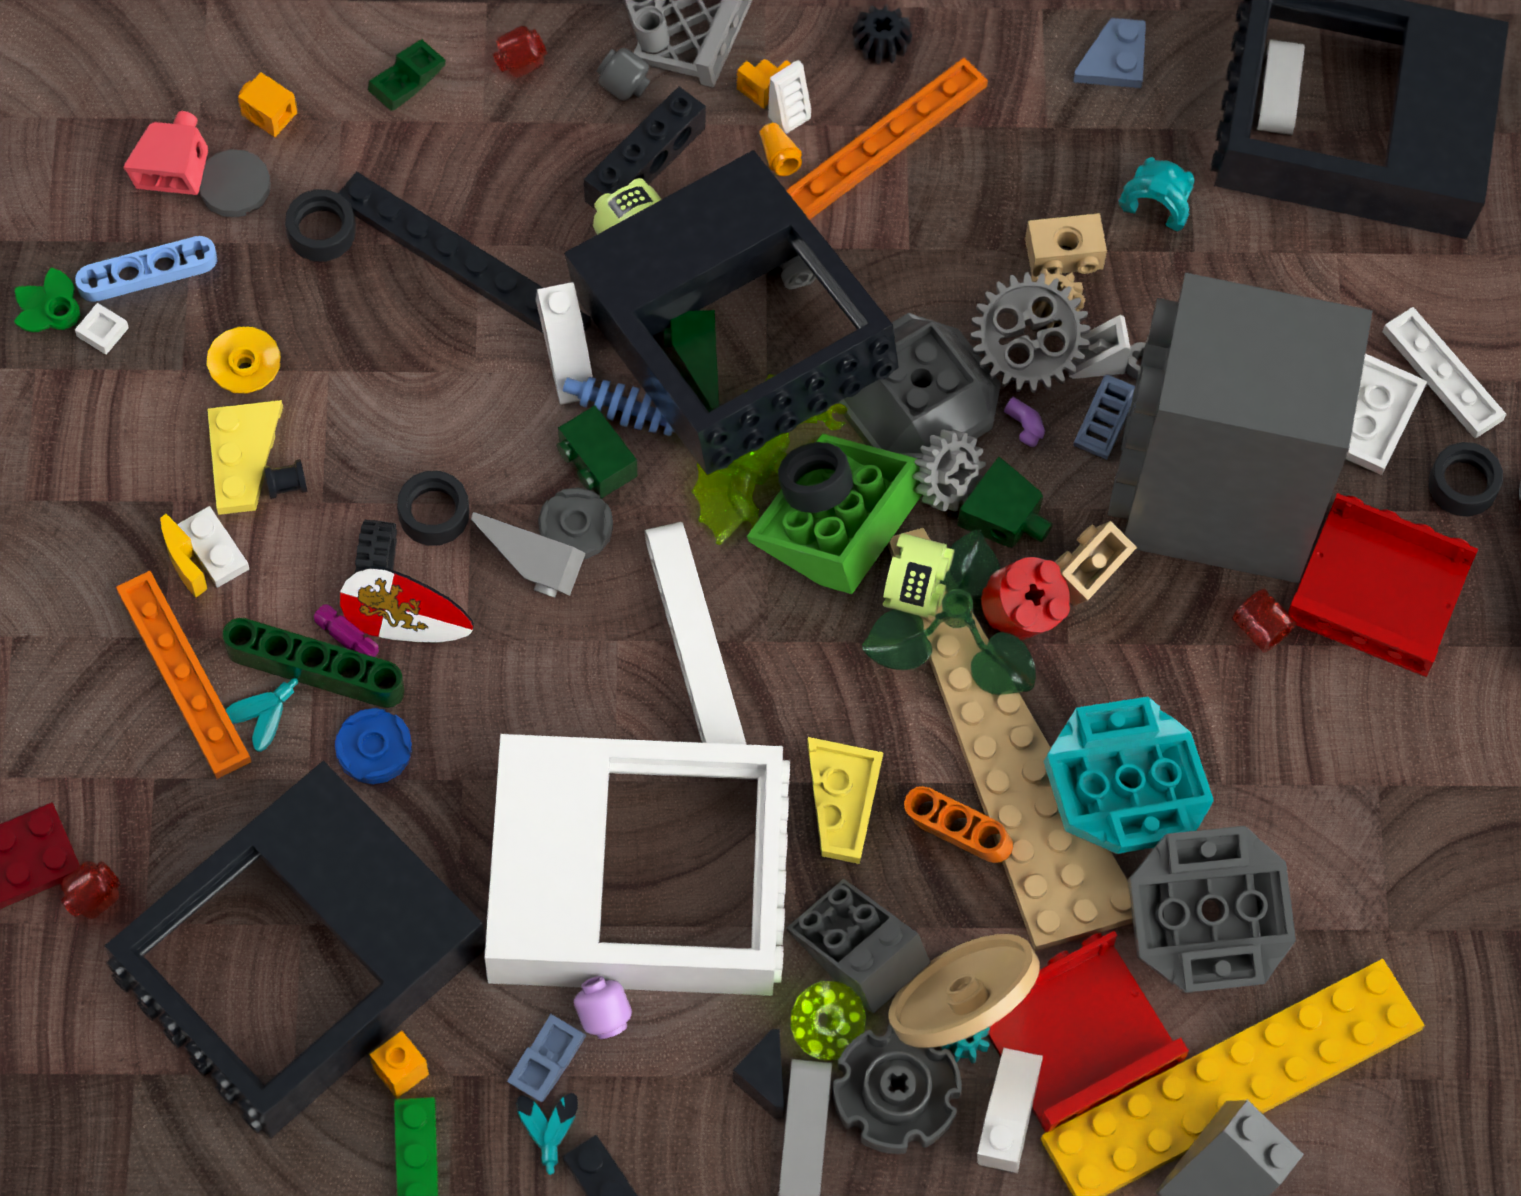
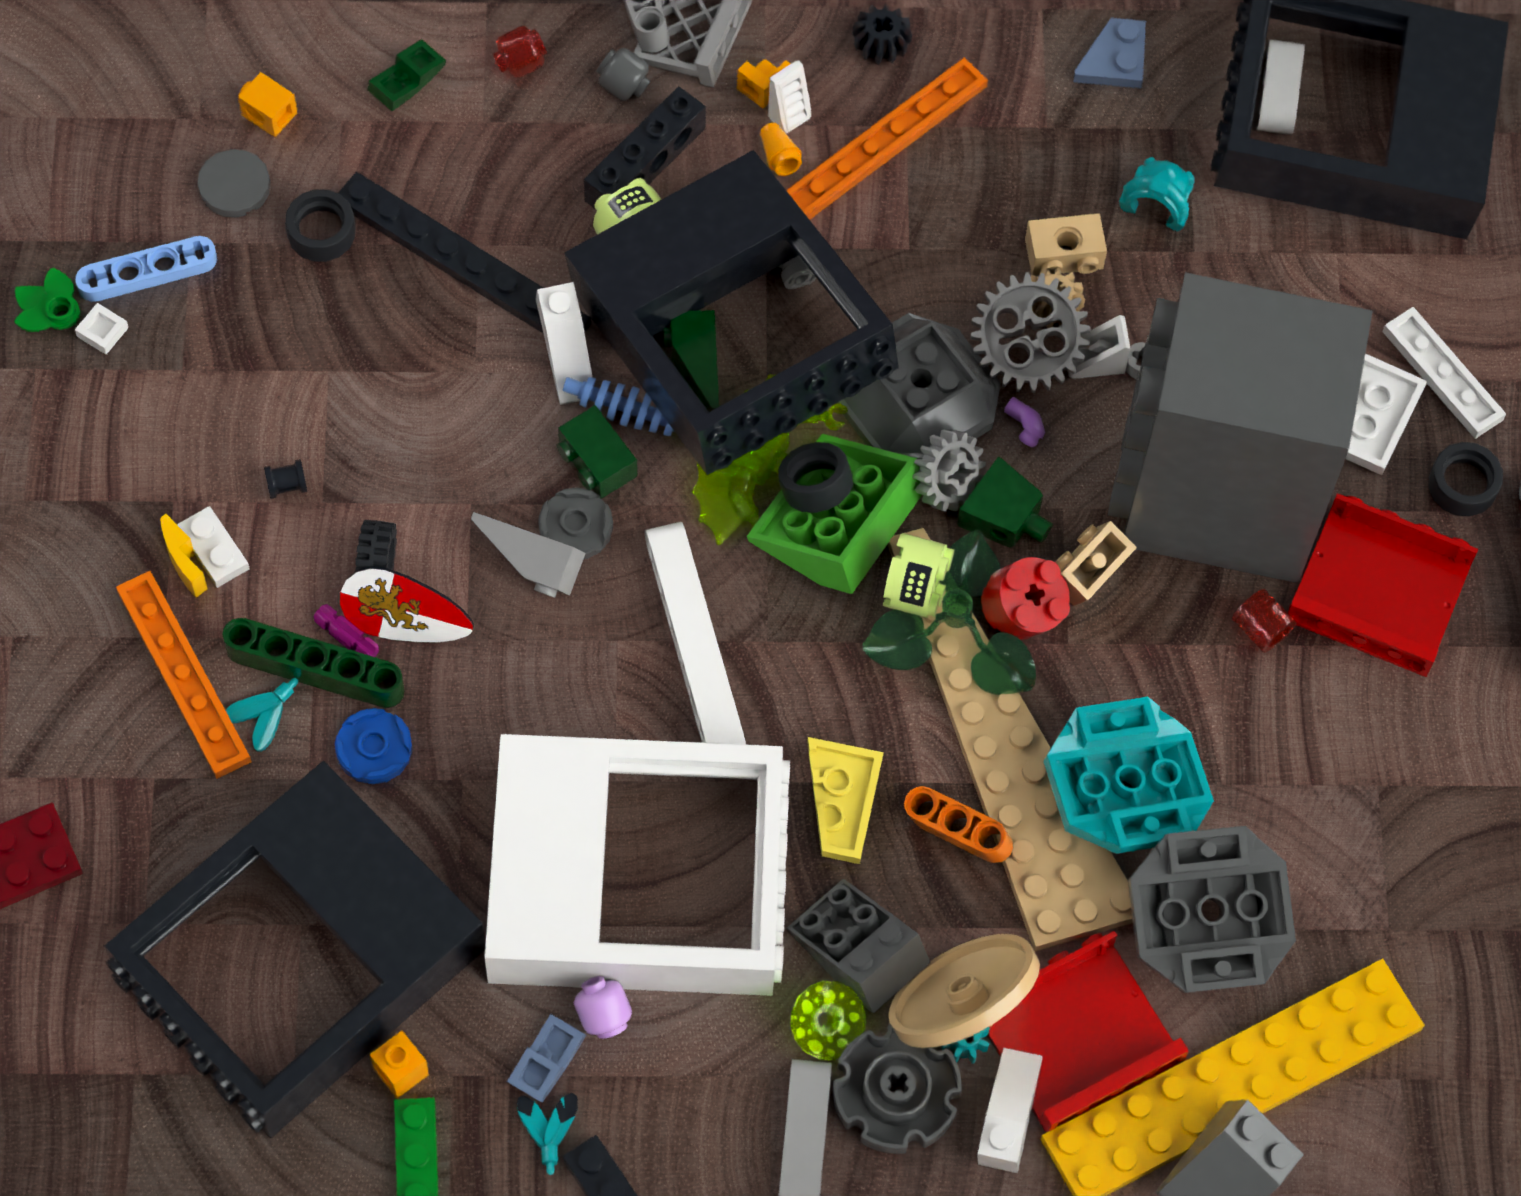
(90, 890): clear red head -> none
(169, 157): coral torso -> none
(239, 347): yellow dish -> none
(240, 451): light yellow wing -> none
(433, 534): black tyre -> none
(761, 1074): black slope -> none
(1114, 395): sand blue slope -> none

